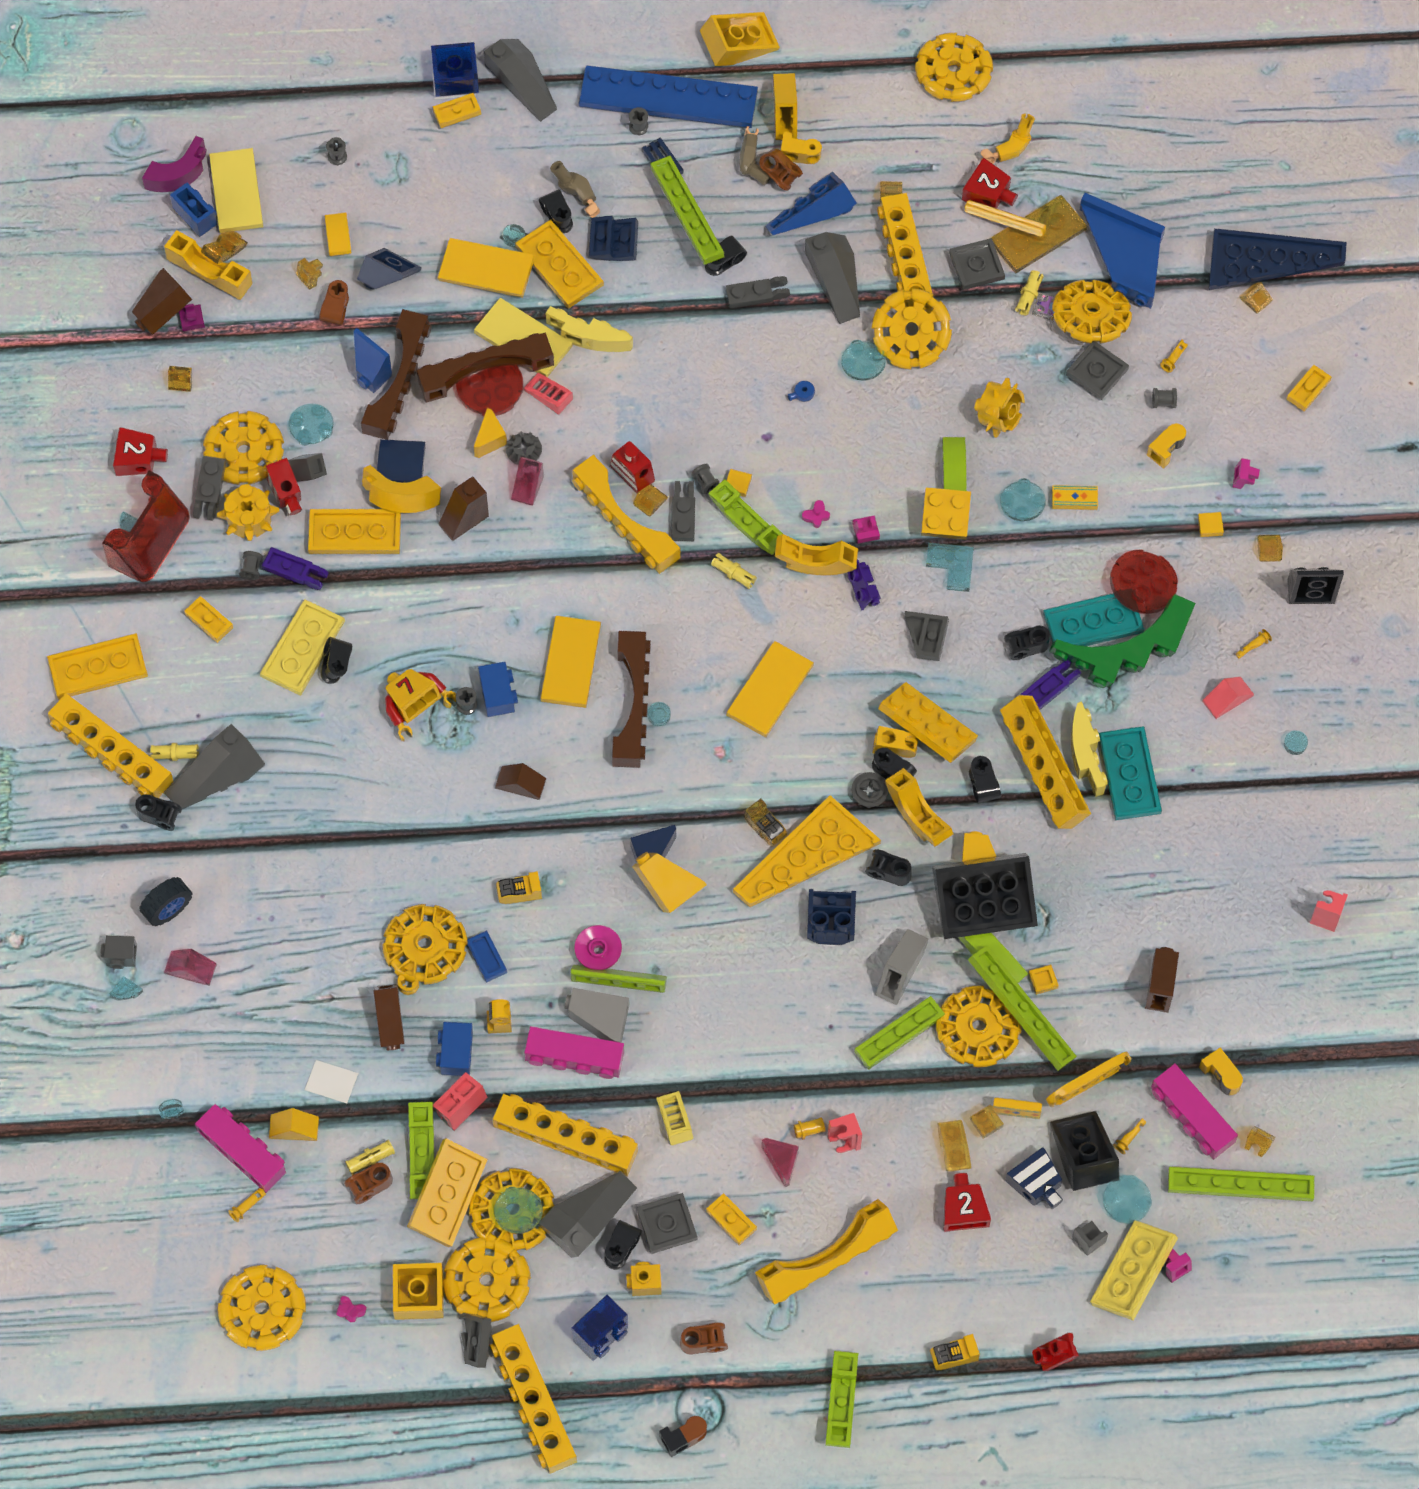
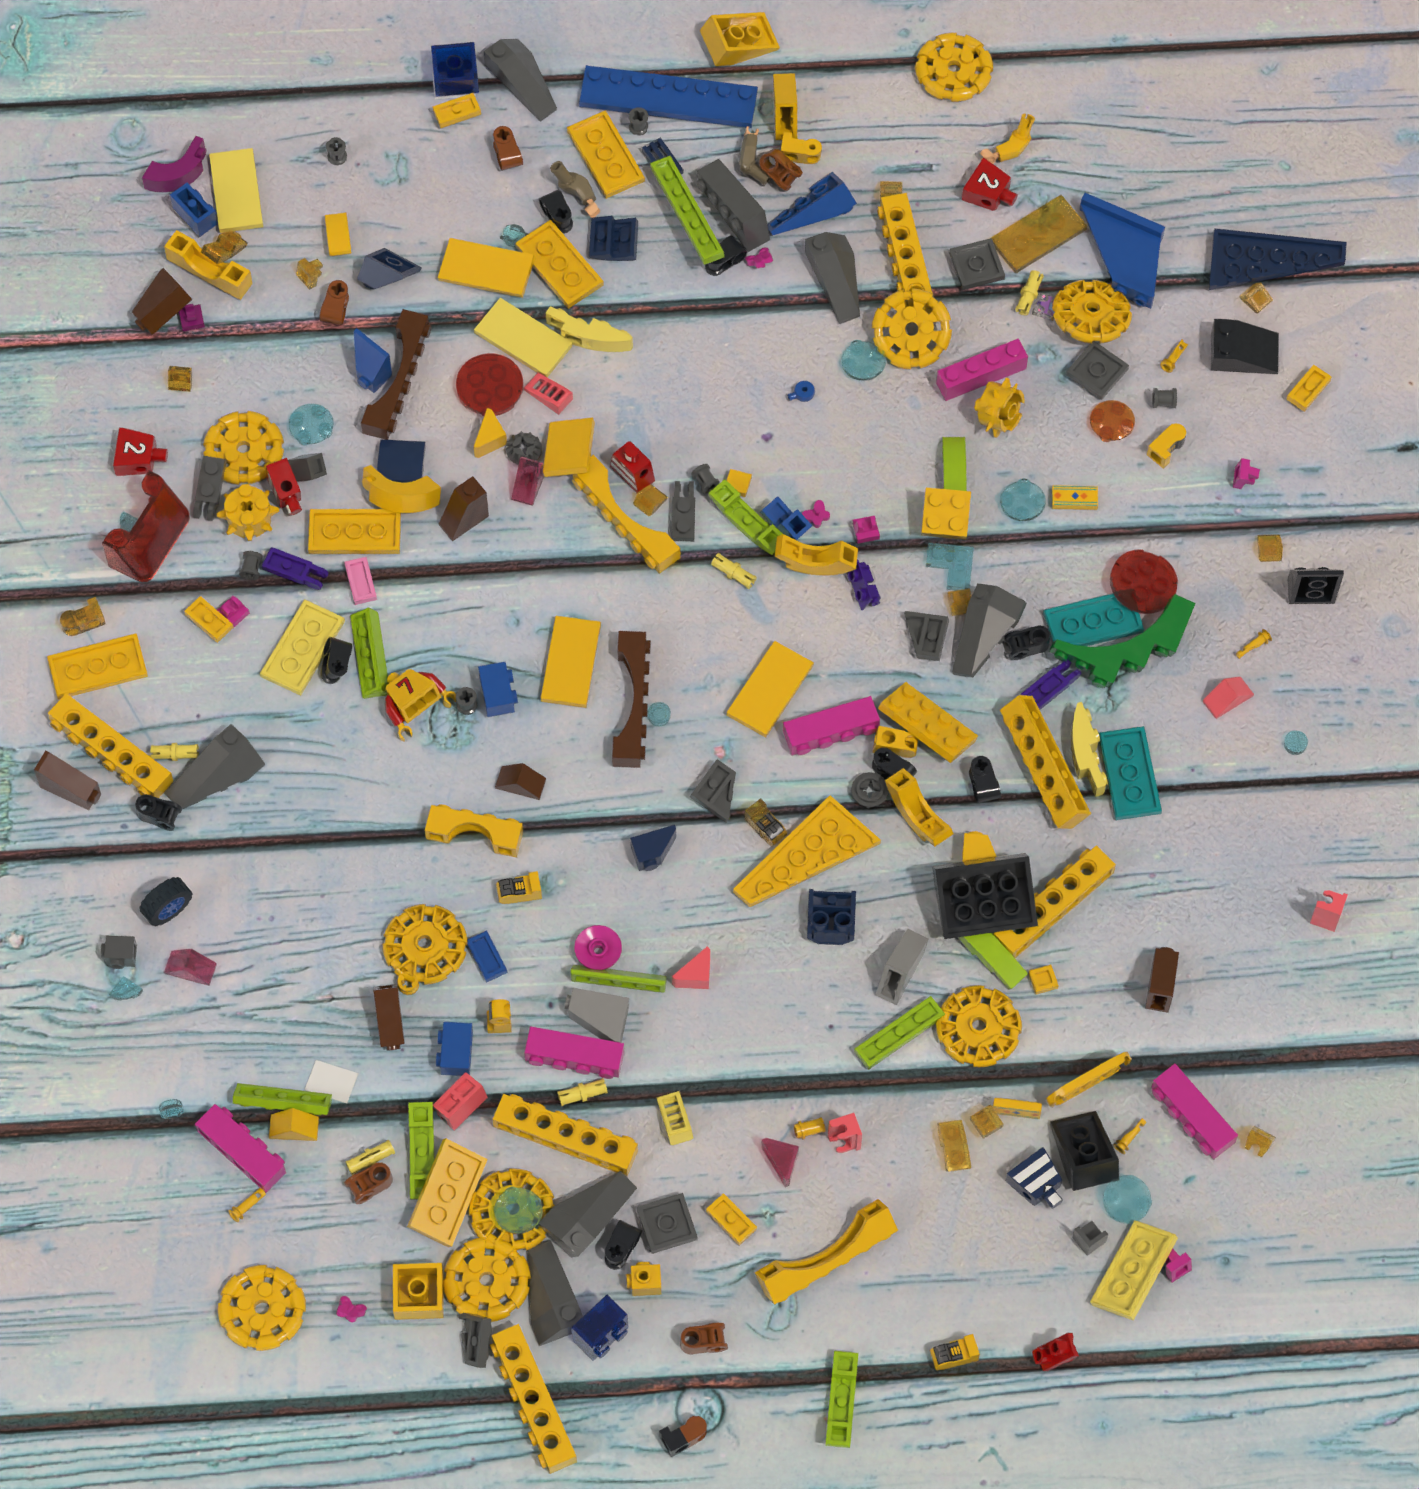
(66, 781): none -> reddish brown slope
(82, 619): none -> clear yellow leg
(234, 610): none -> dark pink tile
(281, 1098): none -> lime plate
(360, 580): none -> bright pink tile
(369, 653): none -> lime slope
(446, 823): none -> yellow arch
(506, 149): none -> dark orange piece
(527, 352): reddish brown arch -> none
(551, 1296): none -> dark grey wedge
(568, 447): none -> yellow tile
(582, 1092): none -> light yellow pin
(605, 154): none -> yellow tile
(666, 881): yellow slope -> none
(694, 973): none -> coral slope
(716, 790): none -> dark grey wing
(734, 204): none -> dark grey wedge
(756, 292): dark grey hinge -> none
(760, 259): none -> dark pink piece
(788, 522): none -> blue brick
(831, 726): none -> dark pink brick
(885, 866): black piece -> none
(959, 601): none -> clear yellow tile
(965, 1206): red torso -> none
(981, 369): none -> dark pink brick
(987, 620): none -> dark grey wedge
(1005, 218): yellow axle -> none
(1022, 1008): lime plate -> none
(1093, 860): none -> yellow brick
(1112, 420): none -> clear orange dish
(1210, 524): yellow tile -> none
(1223, 1070): yellow leg -> none
(1241, 1184): lime plate -> none
(1243, 348): none -> black slope

